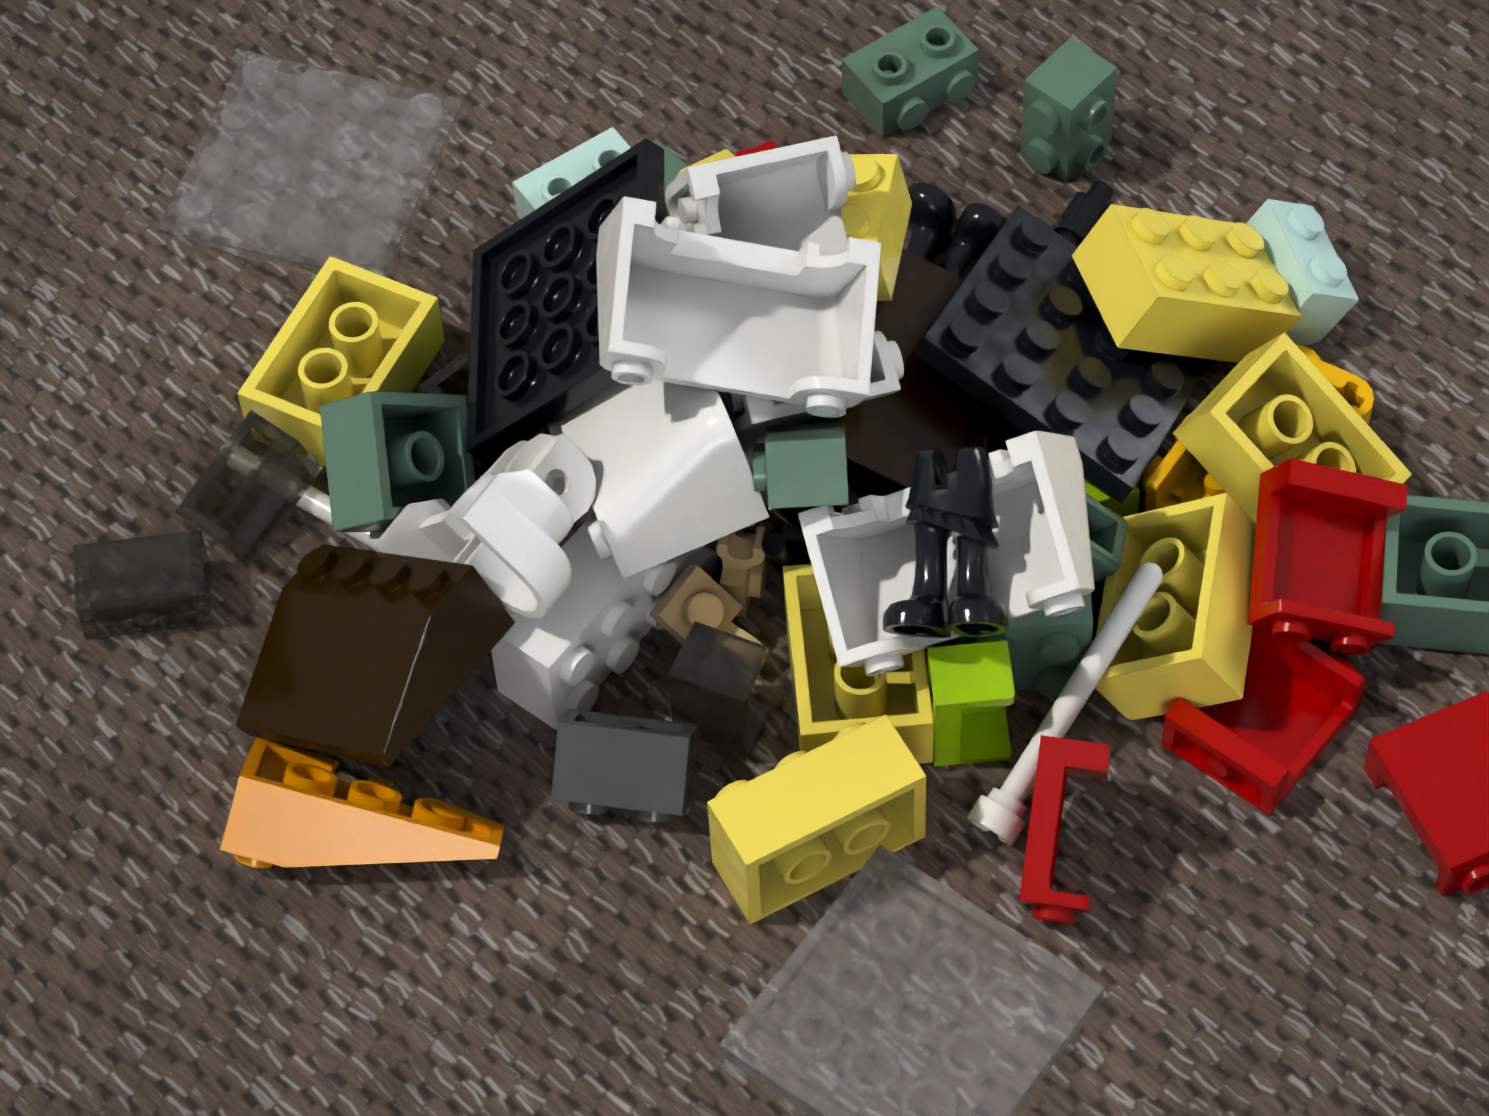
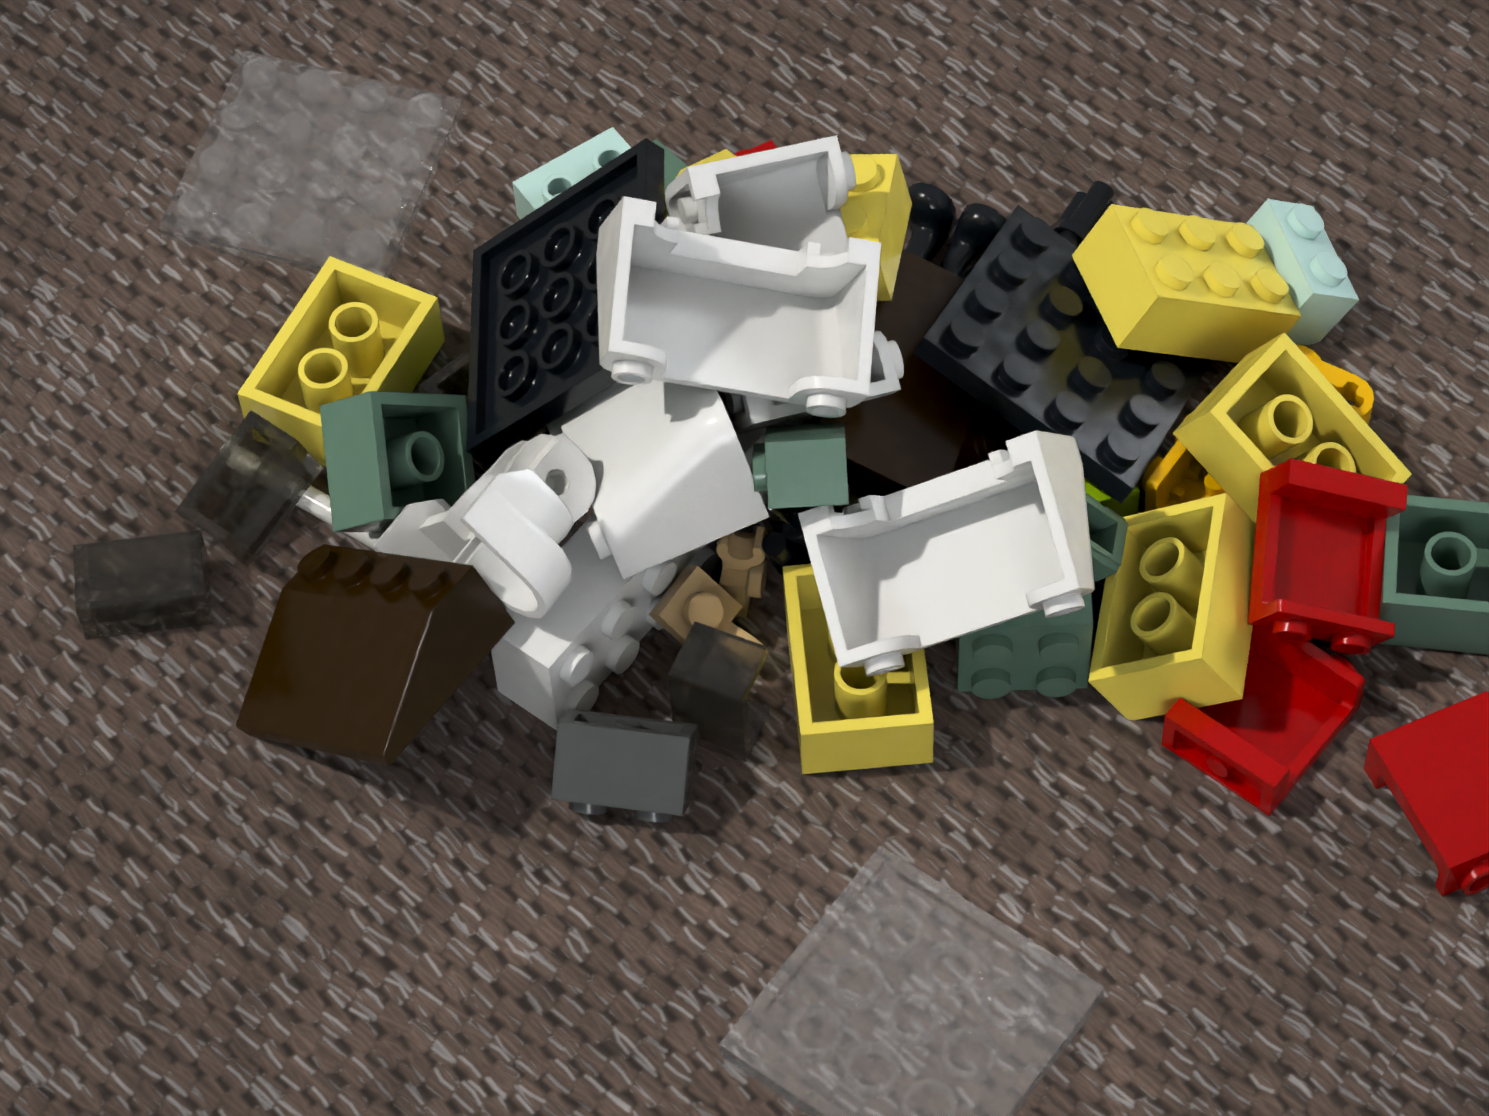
(302, 815): light orange wedge -> none
(816, 817): light yellow brick -> none
(911, 72): sand green brick -> none
(969, 518): black piece -> none
(969, 702): lime panel -> none
(1004, 807): white piece -> none
(1055, 761): red panel -> none
(1068, 111): sand green brick -> none

